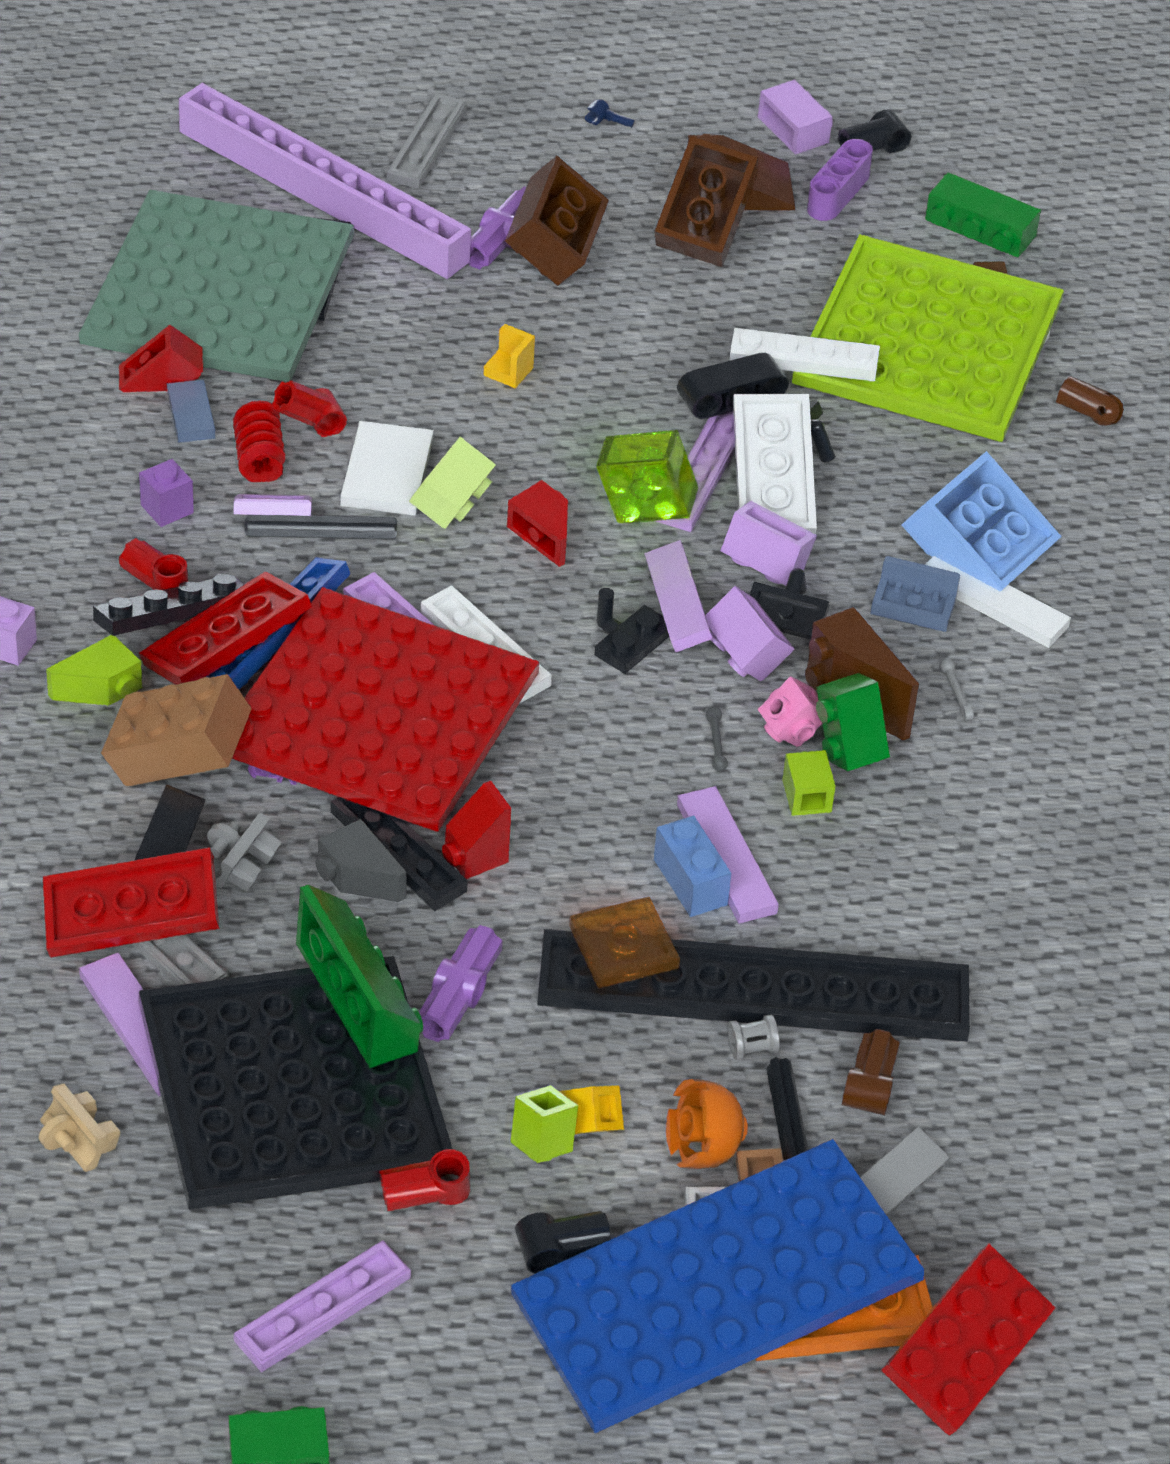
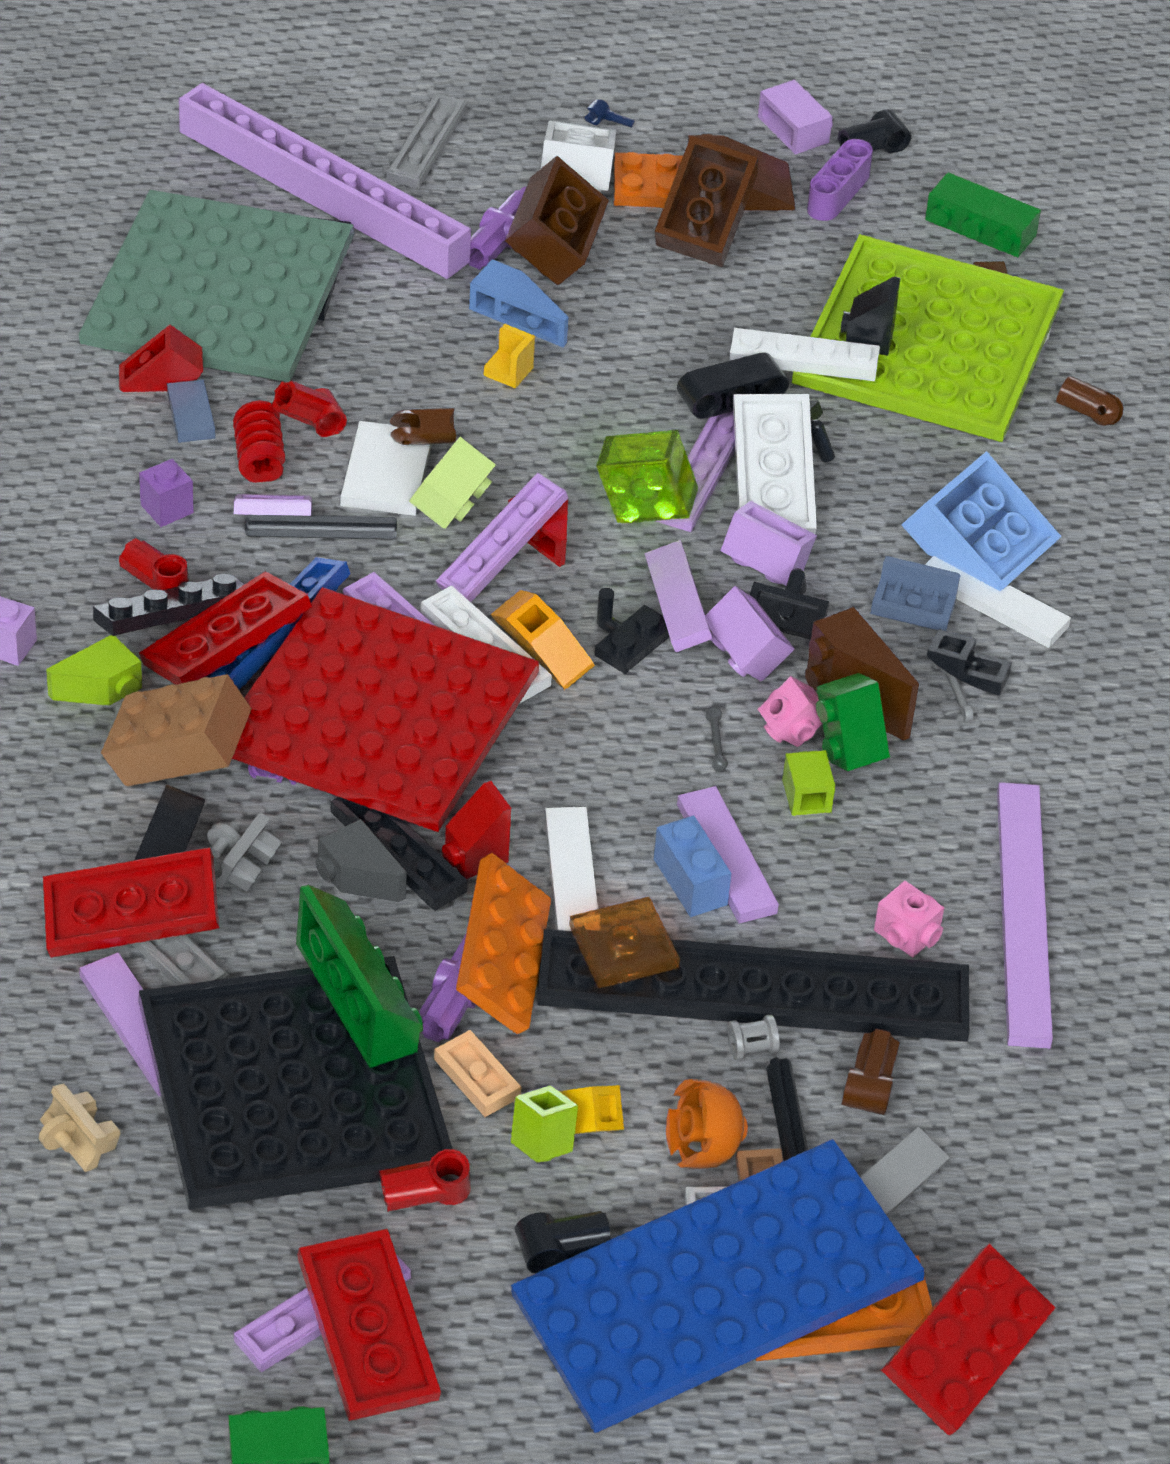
(368, 1324): none -> red plate
(424, 426): none -> reddish brown piece
(477, 1073): none -> light nougat plate
(503, 537): none -> lavender tile
(503, 944): none -> orange plate
(518, 302): none -> medium blue slope
(543, 637): none -> light orange slope
(570, 863): none -> white tile
(583, 148): none -> white slope
(644, 178): none -> orange plate
(873, 316): none -> black slope
(909, 919): none -> bright pink brick
(958, 658): none -> black slope
(1024, 916): none -> lavender tile

